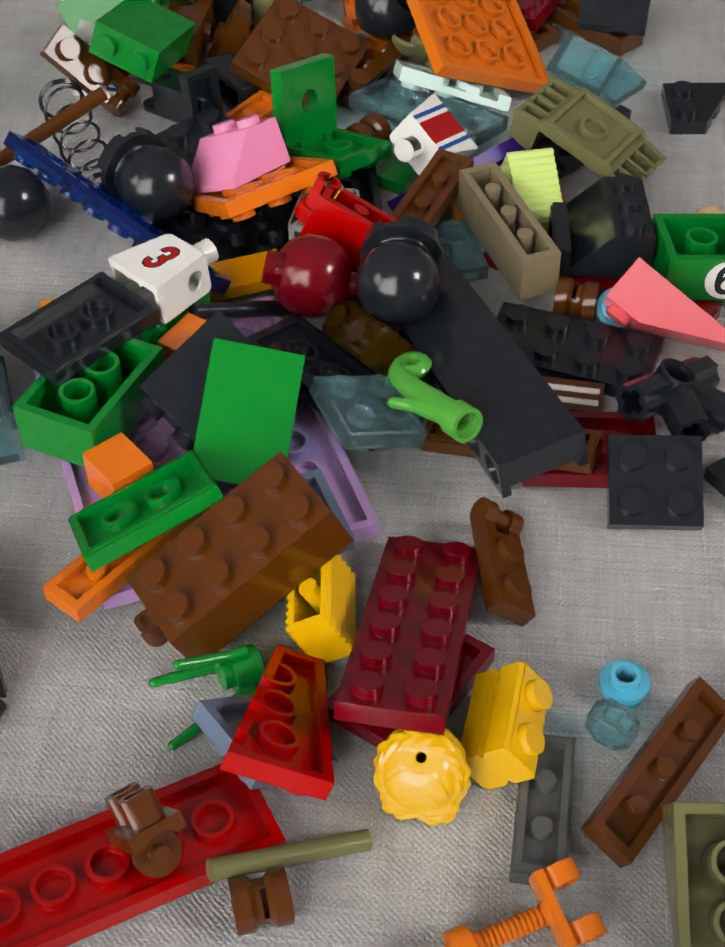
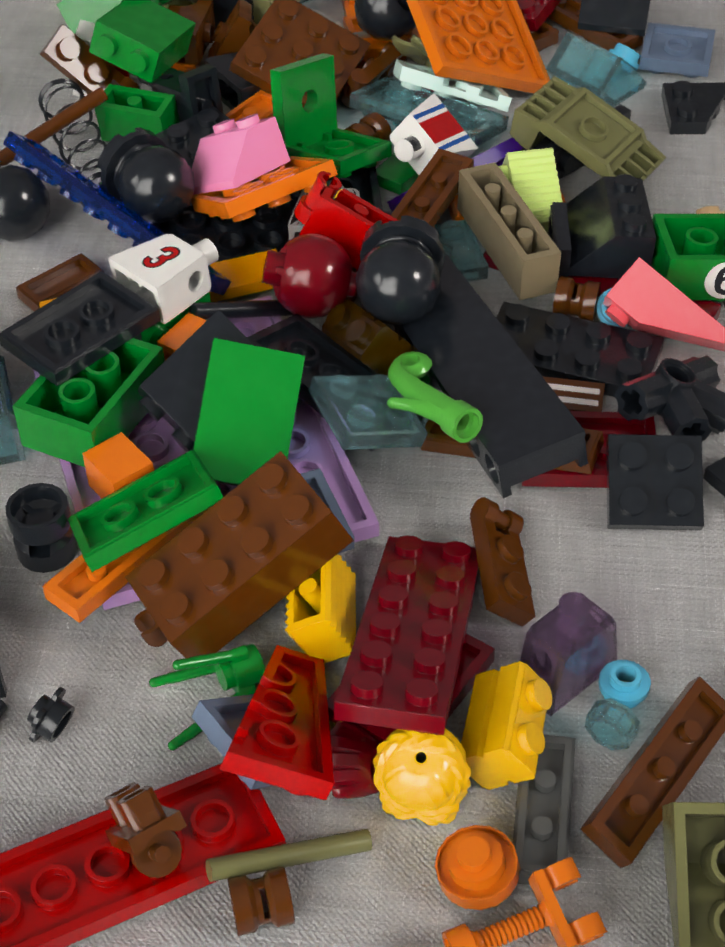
(41, 527): none -> black wheel
(50, 716): none -> black plate
(57, 281): none -> reddish brown tile
(135, 108): none -> green brick
(352, 761): none -> dark red piece
(477, 867): none -> orange plate
(570, 647): none -> clear purple torso
(627, 54): none -> medium azure plate
(677, 50): none -> sand blue plate

